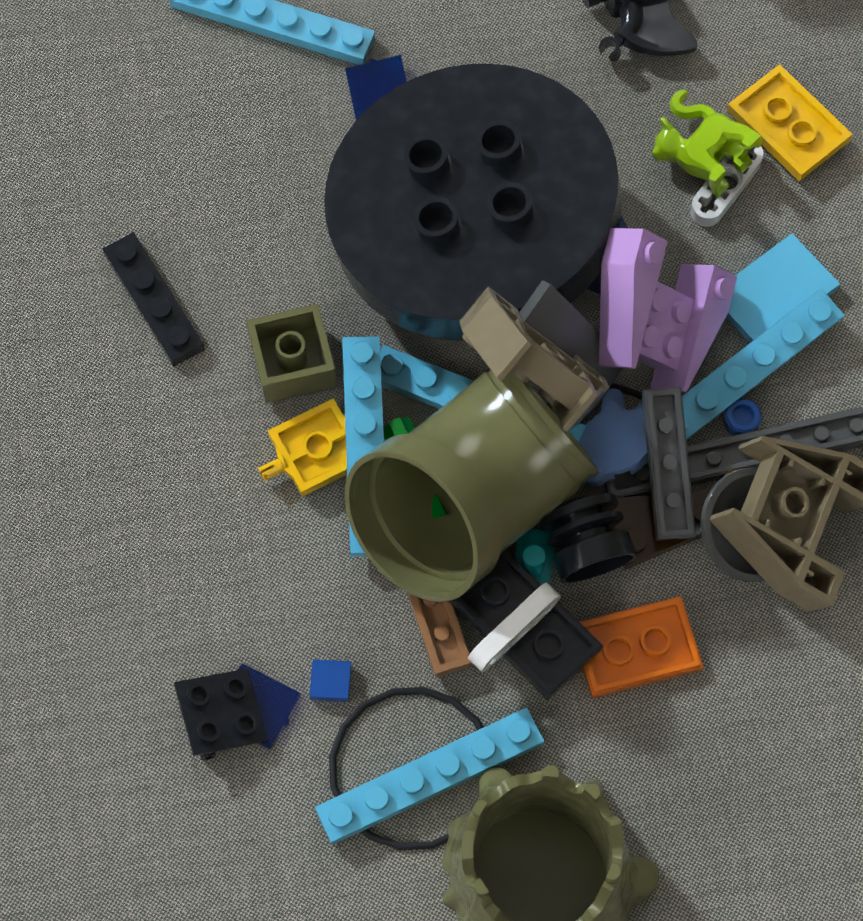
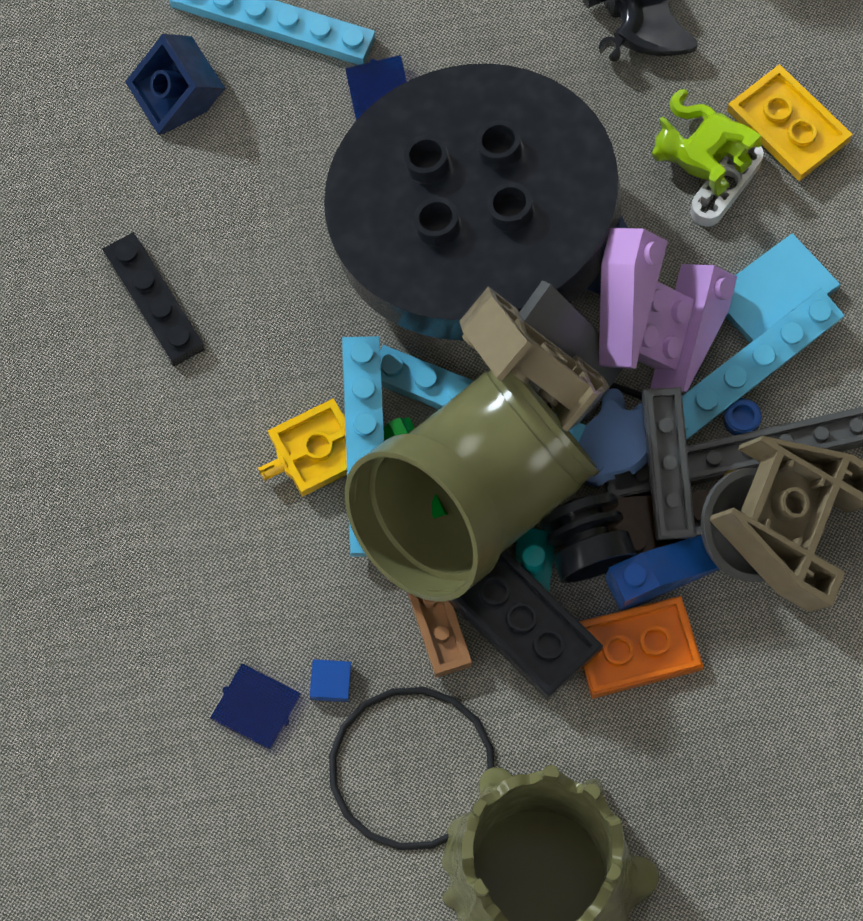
(174, 82): none -> dark blue slope
(220, 712): black hinge -> none
(291, 353): olive brick -> none
(429, 776): medium azure plate -> none
(514, 627): white beam -> none
(658, 572): none -> blue slope

